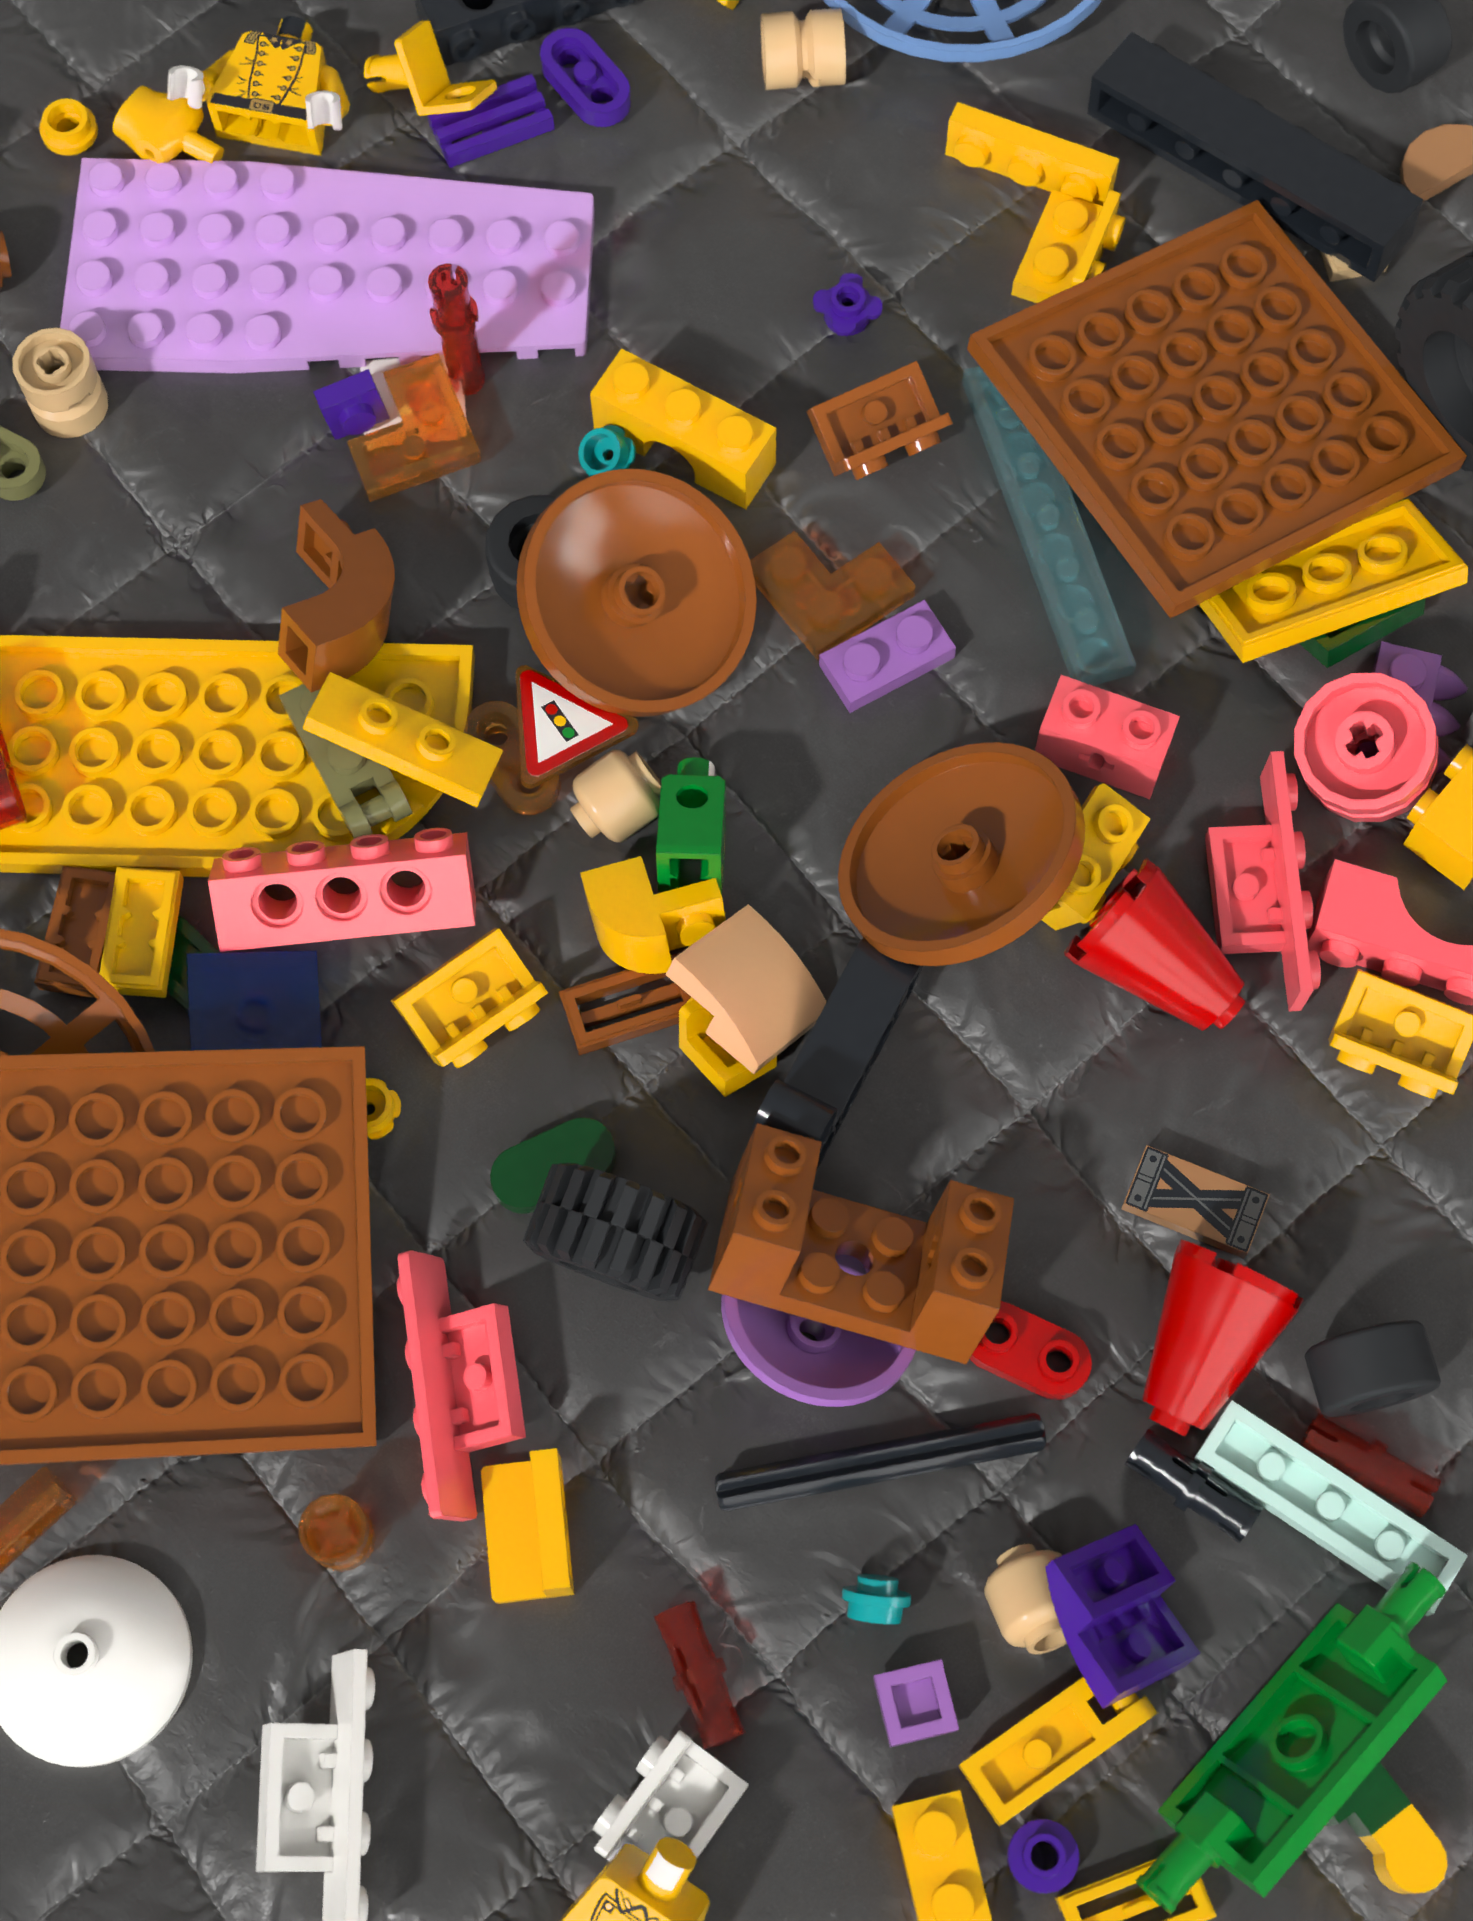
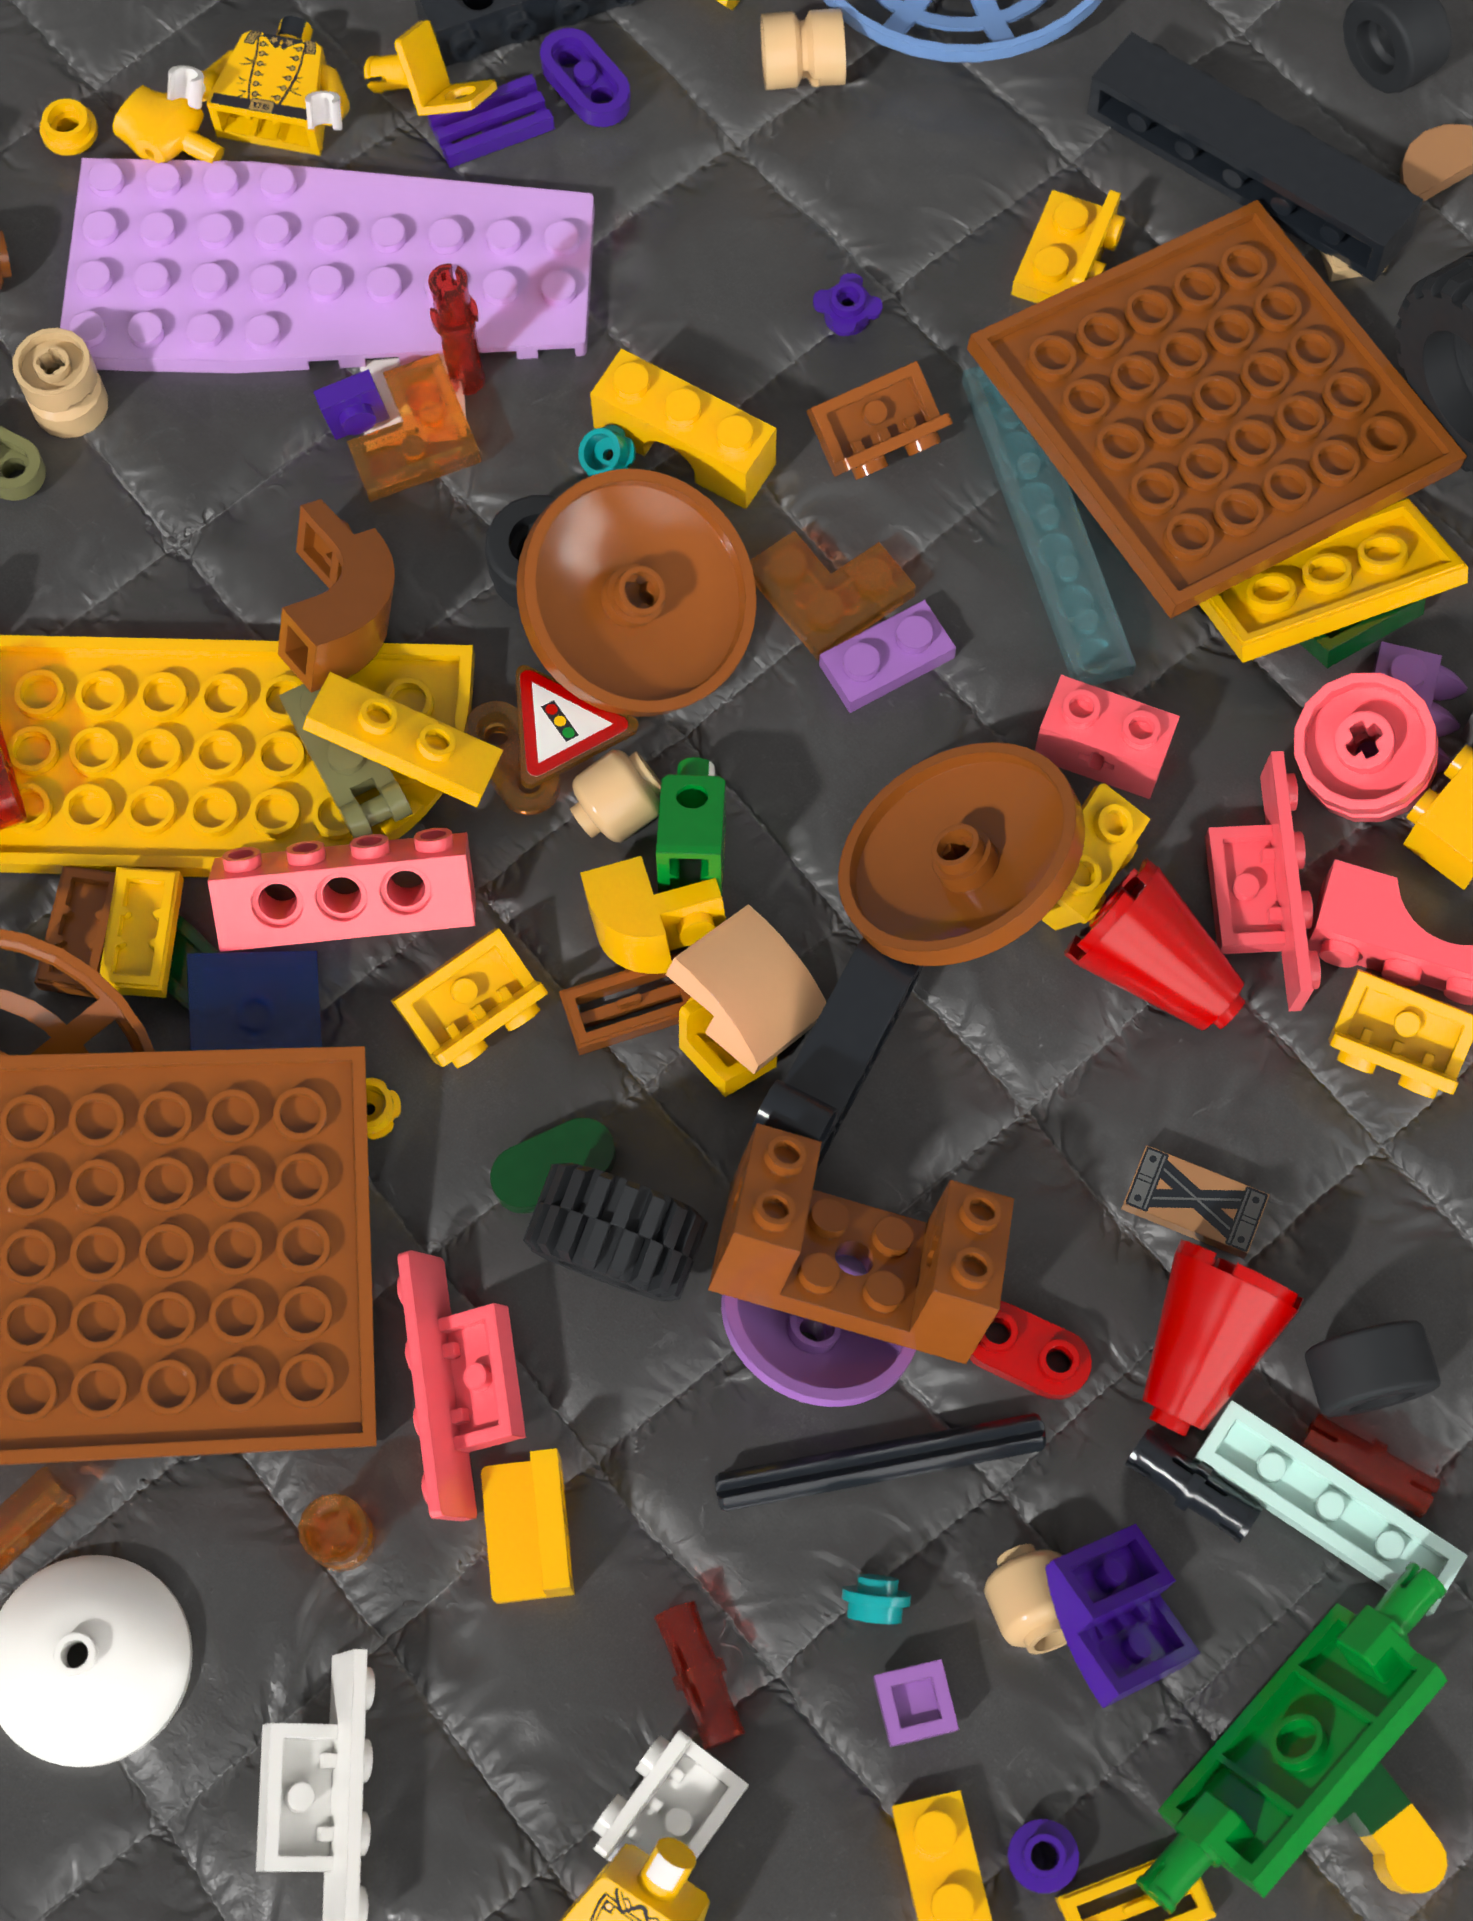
(1029, 155): yellow plate -> none
(1048, 1749): yellow plate -> none

